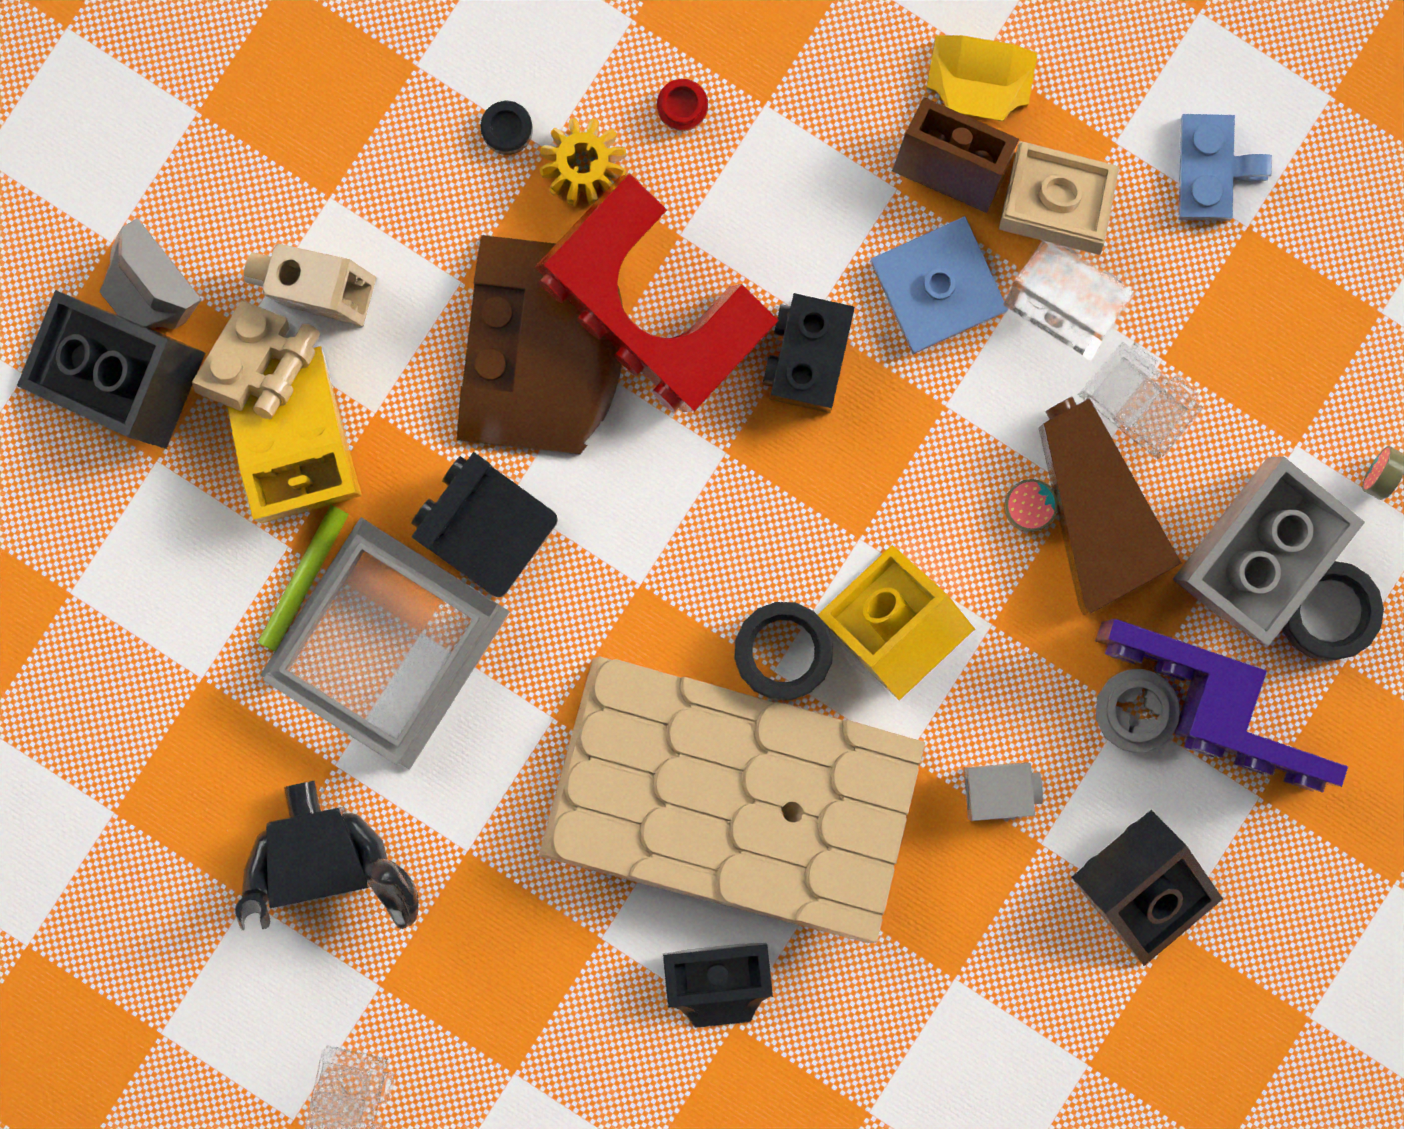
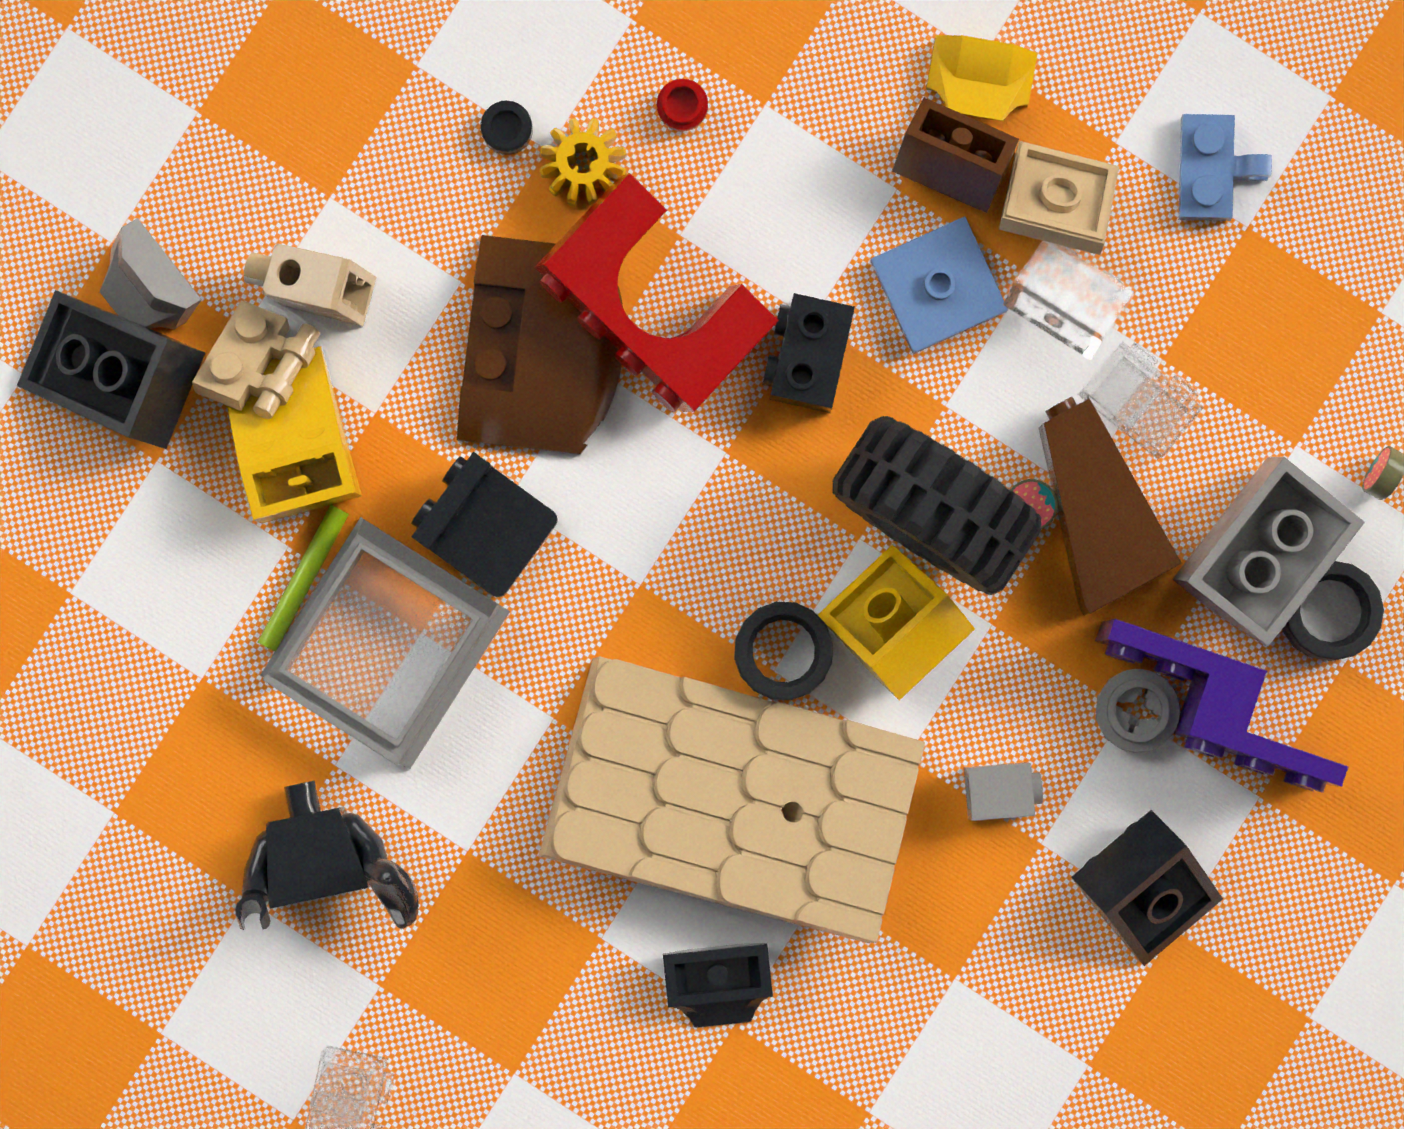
(937, 504): none -> black tyre

